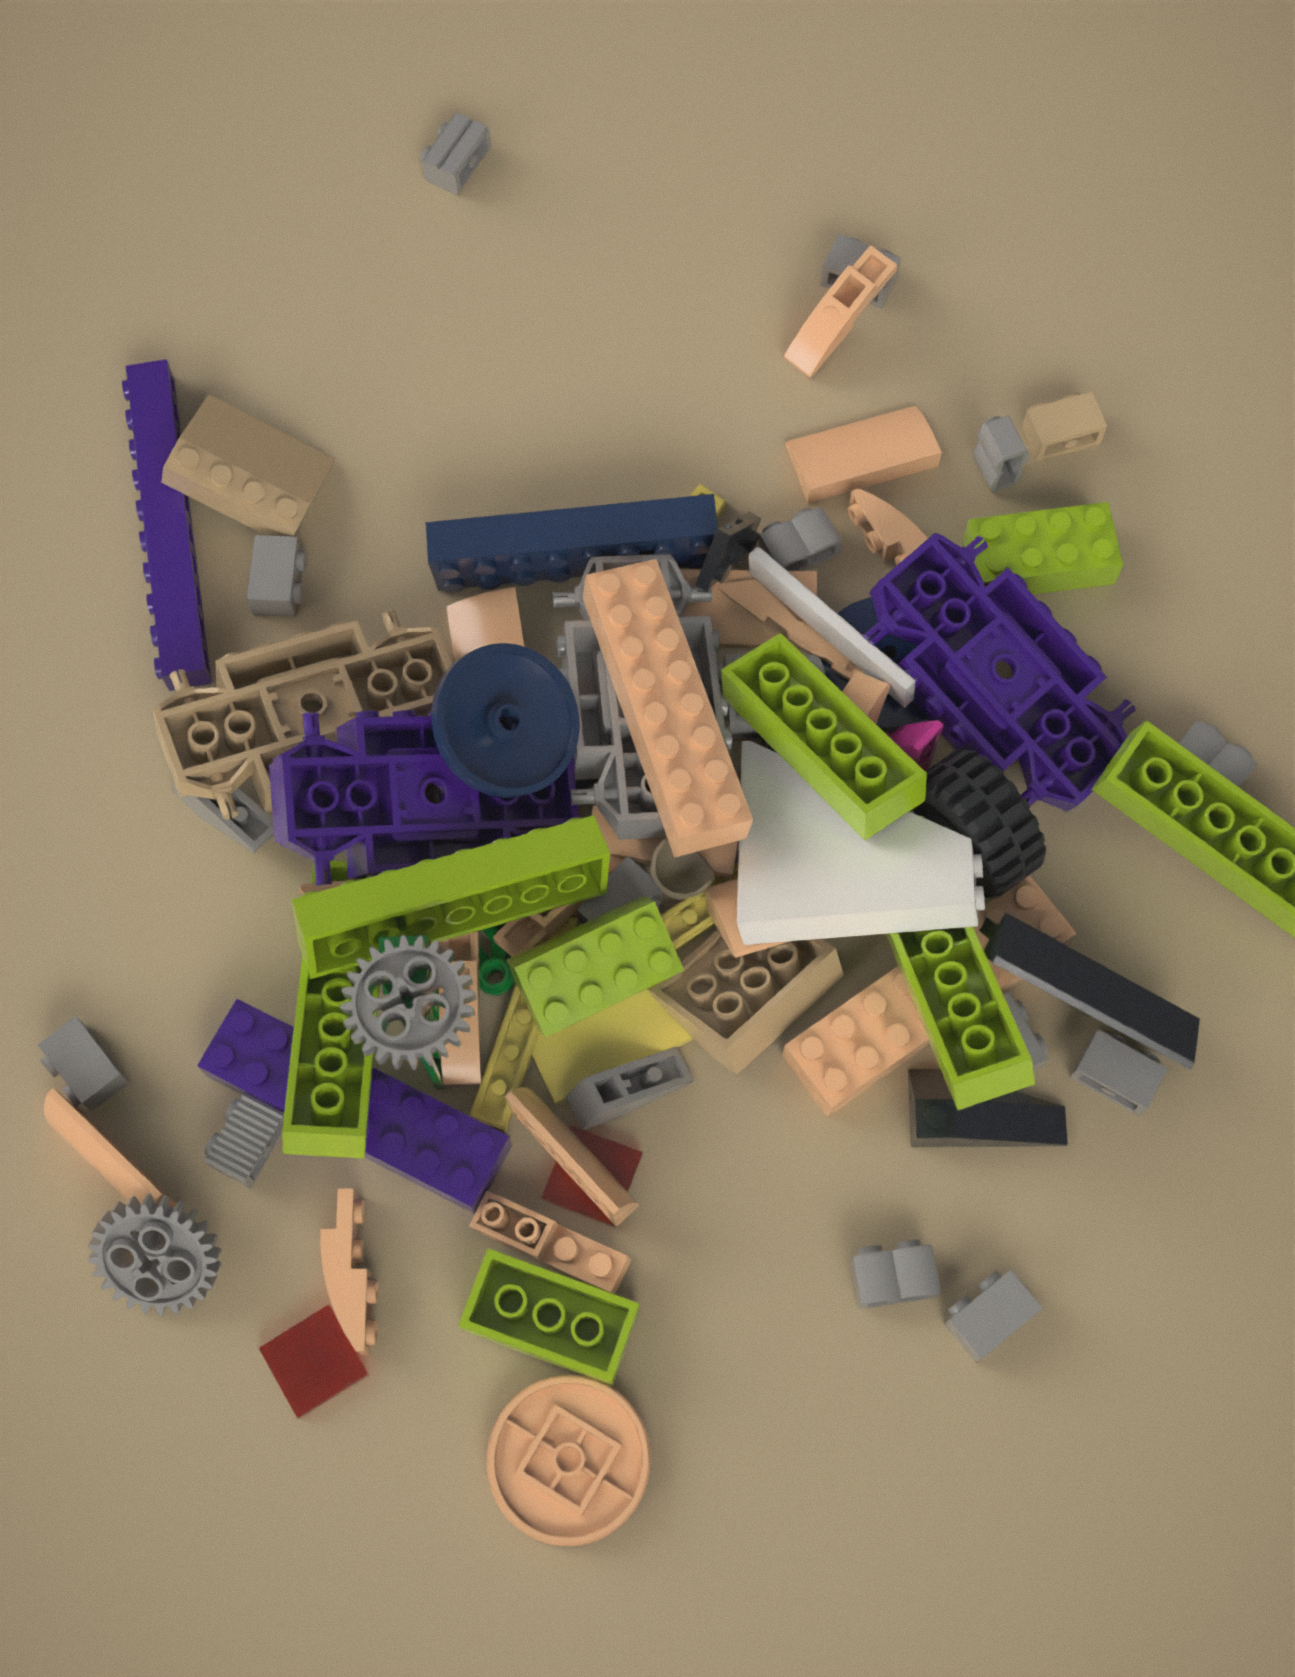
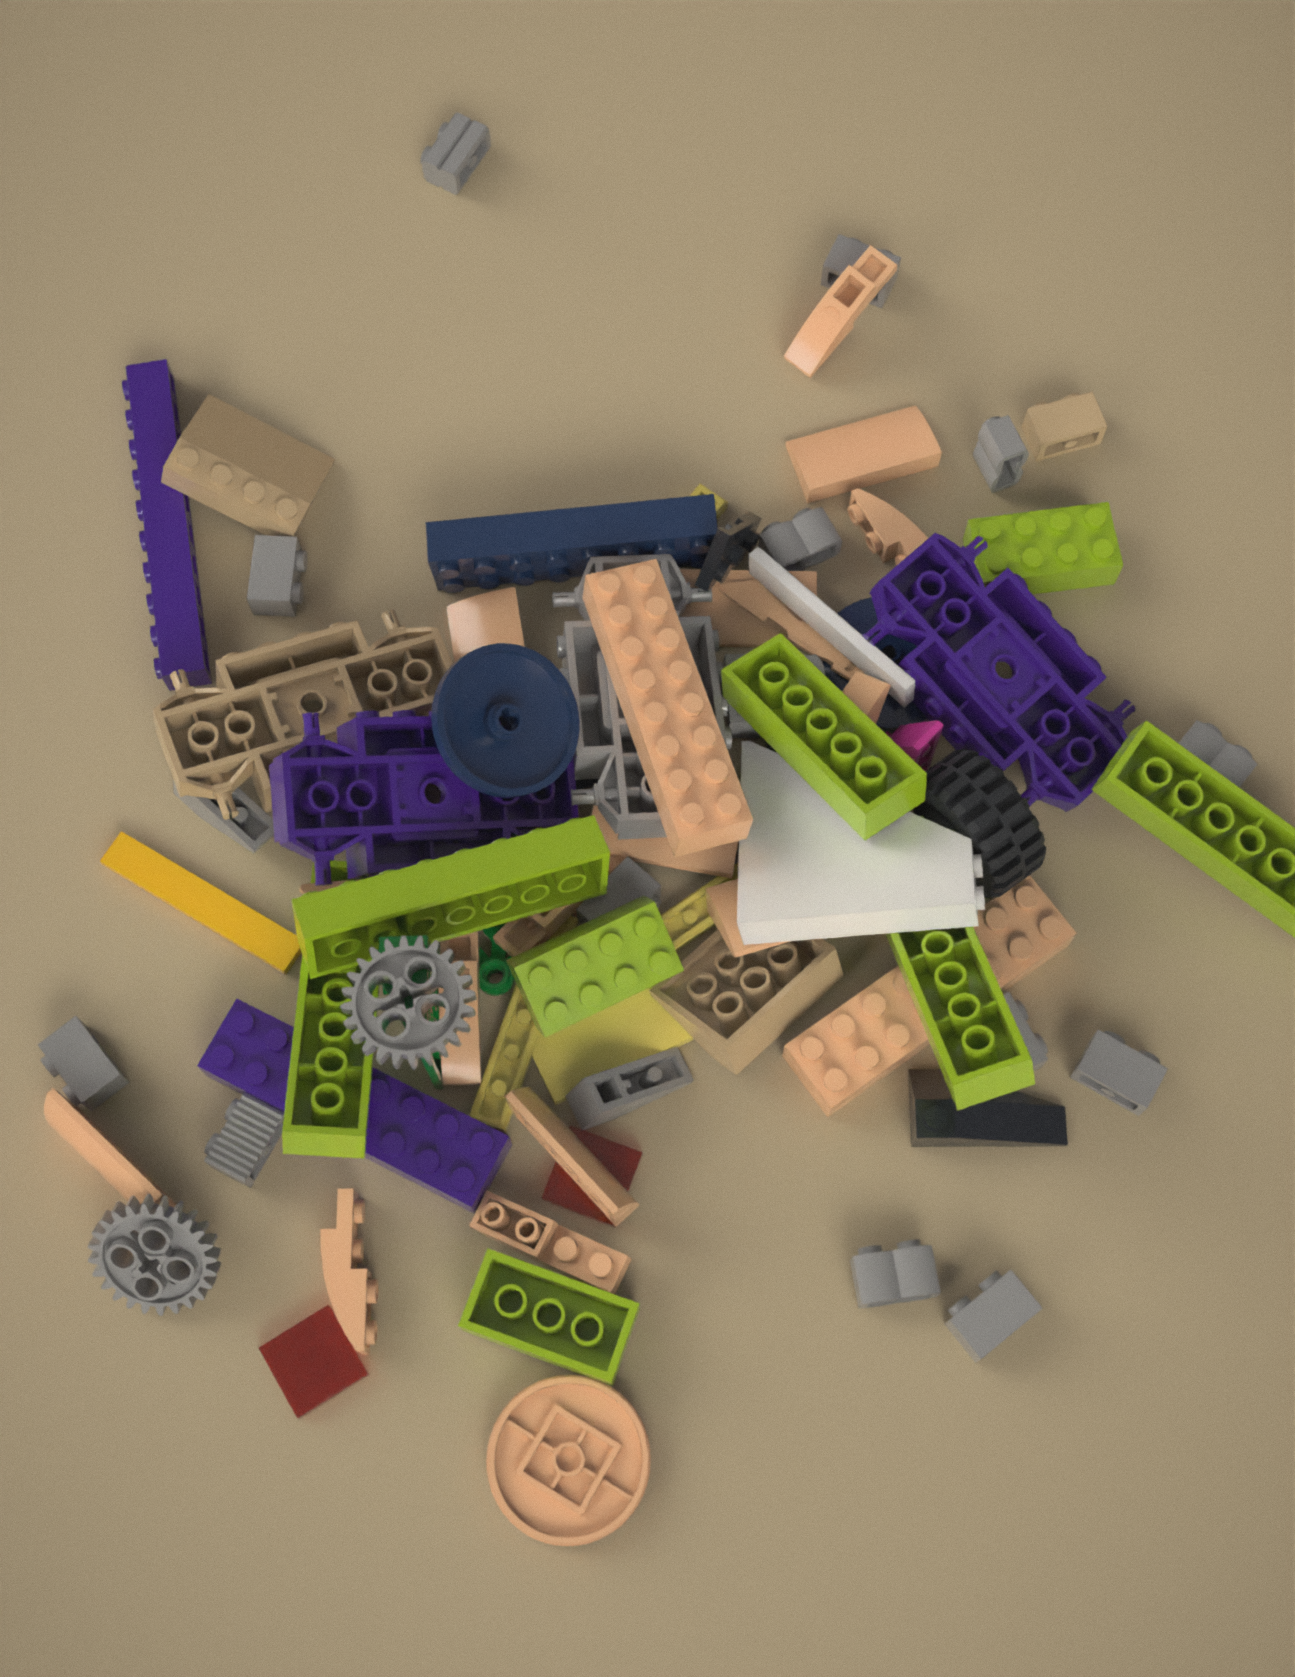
(202, 902): none -> yellow tile
(682, 875): dark tan helmet -> none
(1092, 988): black slope -> none

